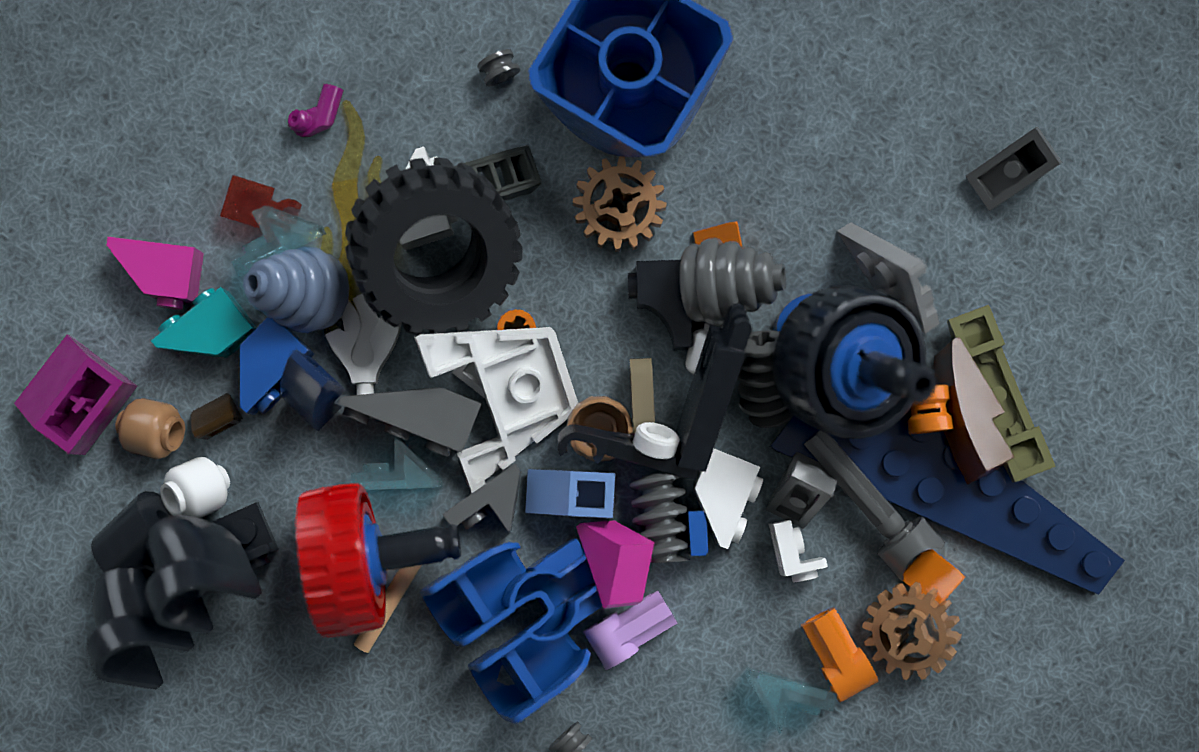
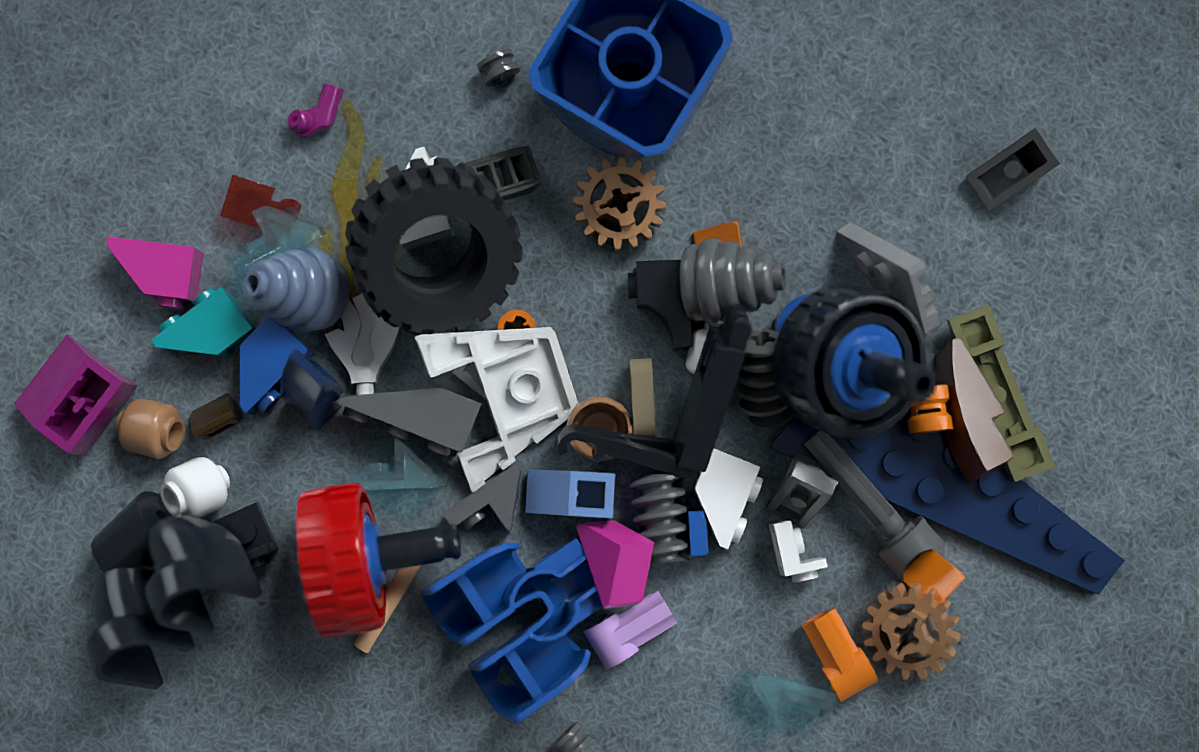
(656, 440): white tile -> none

